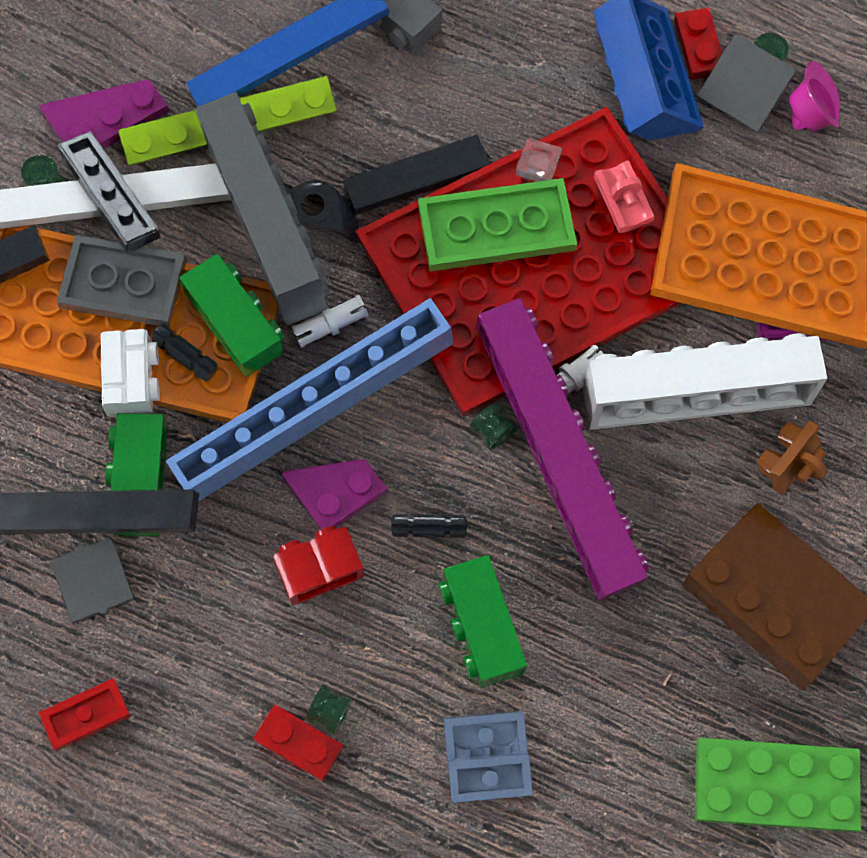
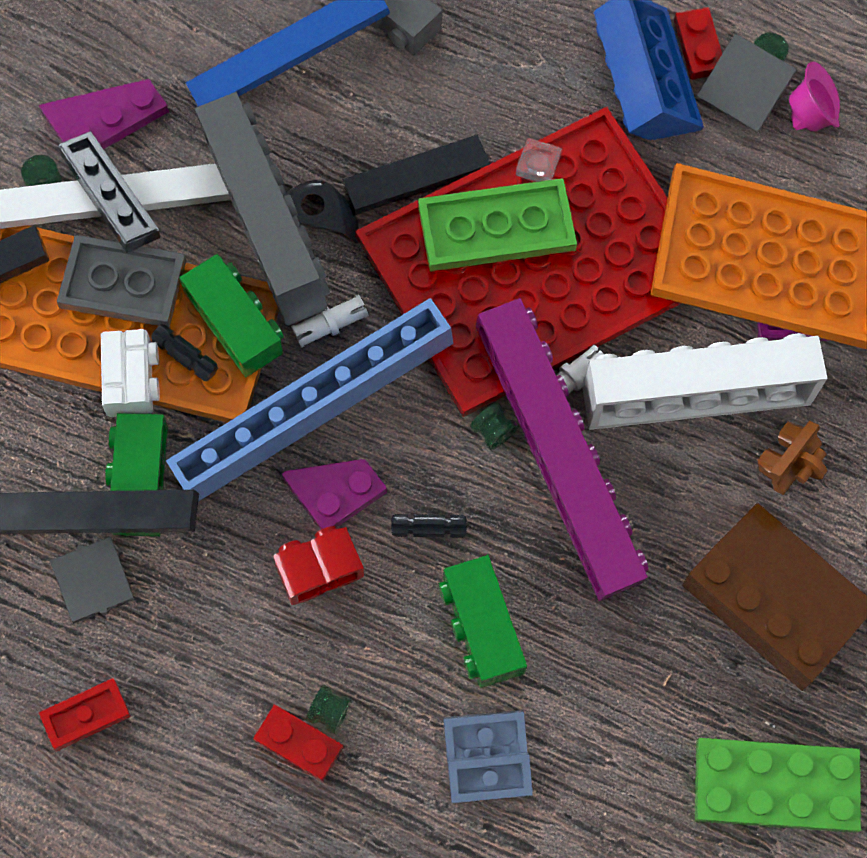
(270, 108): lime plate -> none
(624, 197): coral hips -> none

